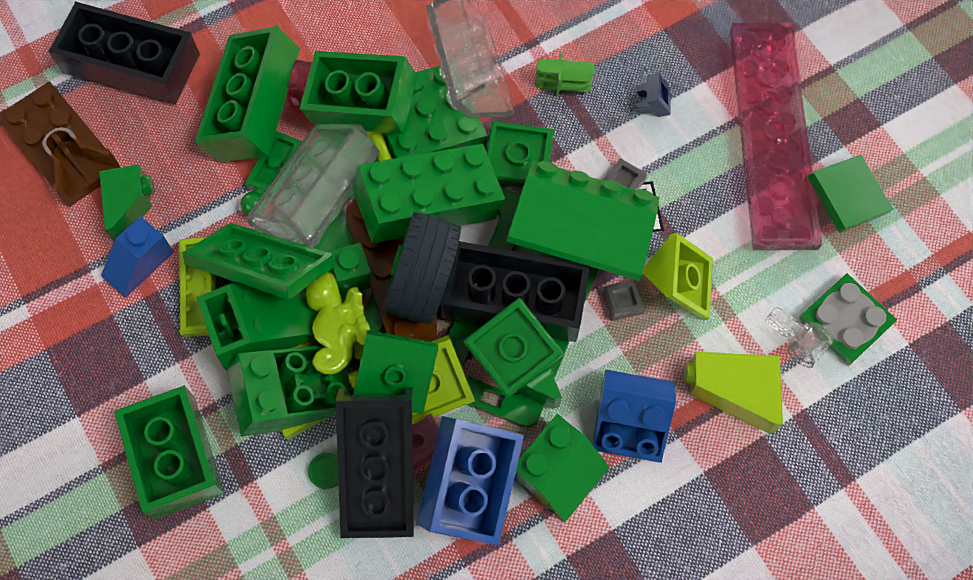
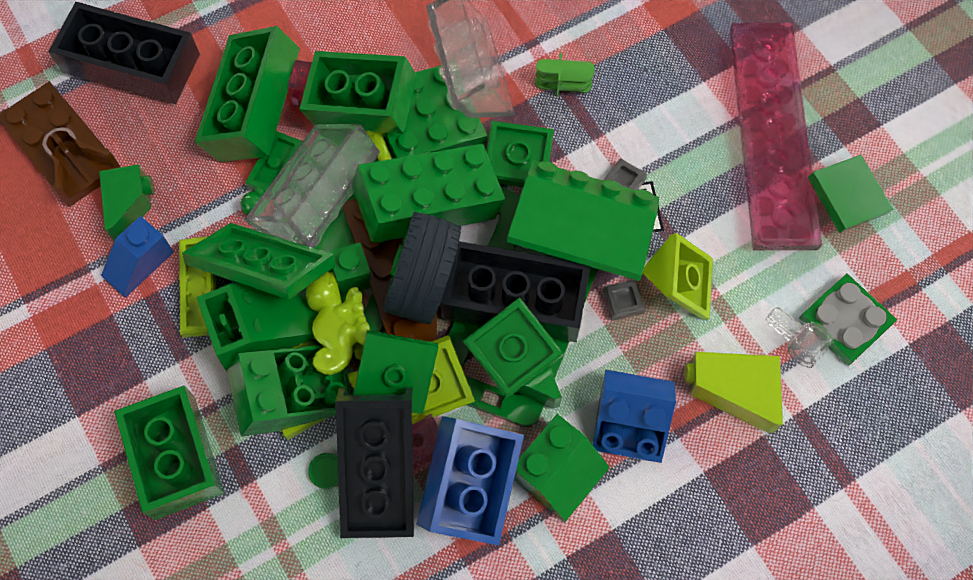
(657, 95): dark blue tile -> none

